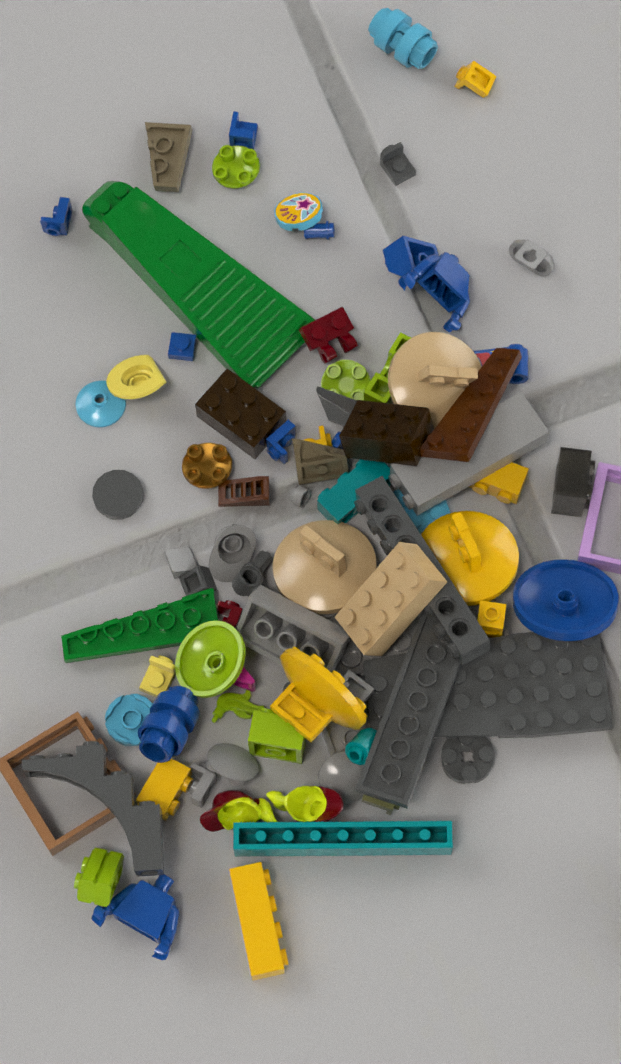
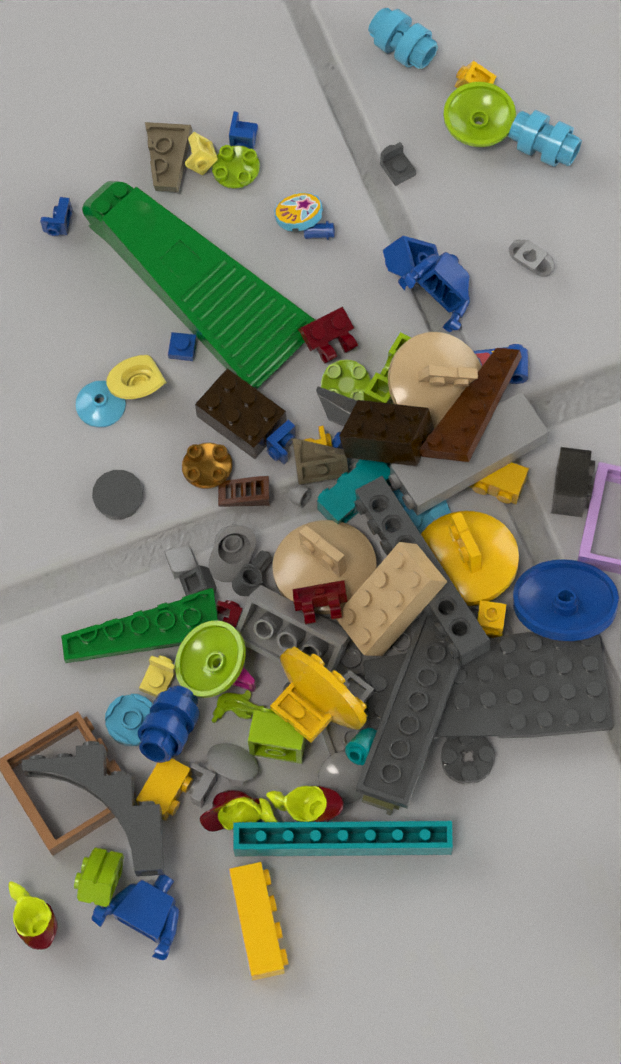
(32, 918): none -> neon yellow hair
(202, 155): none -> light yellow bracket
(320, 595): none -> dark red plate
(479, 103): none -> lime dish
(536, 134): none -> medium azure piece

